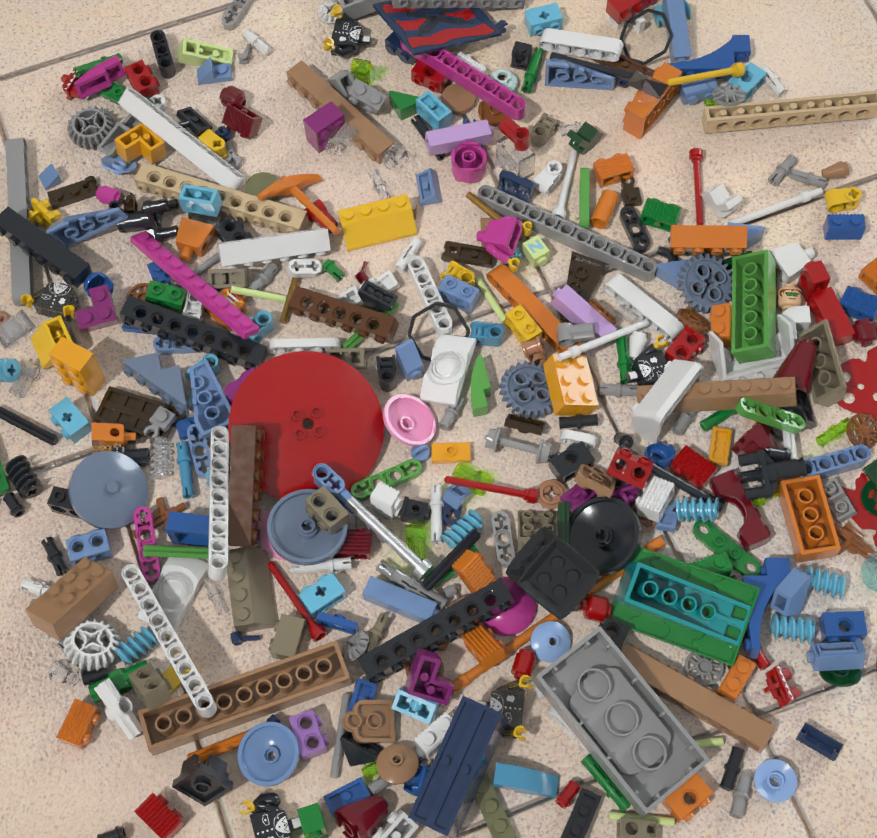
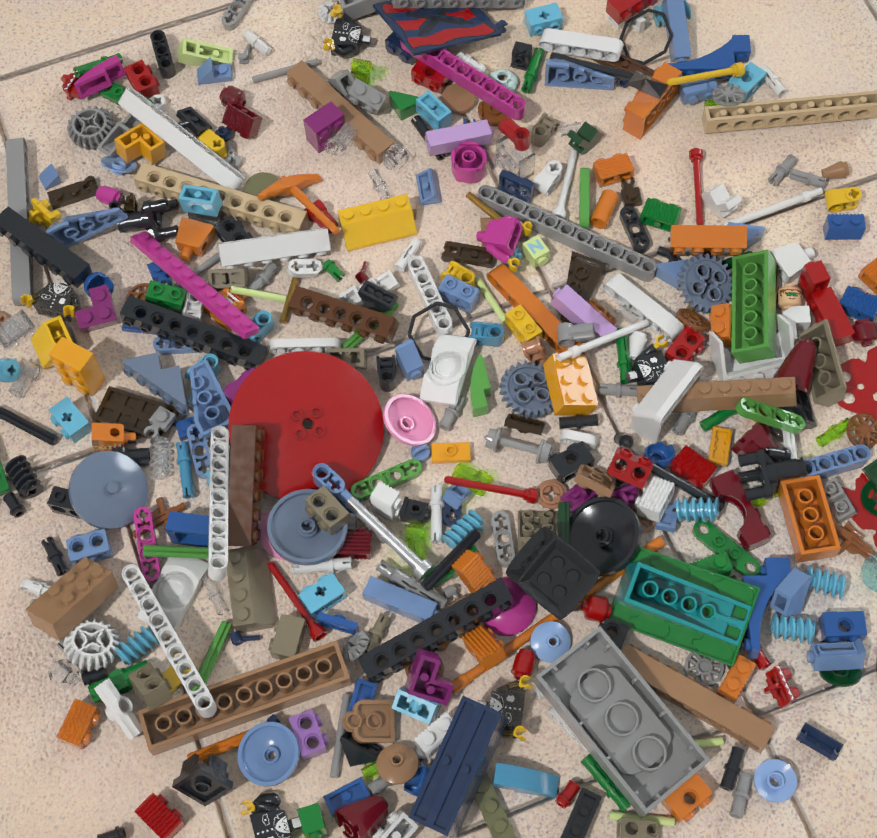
(214, 651): none -> bright green axle
(282, 71): none -> light grey bar

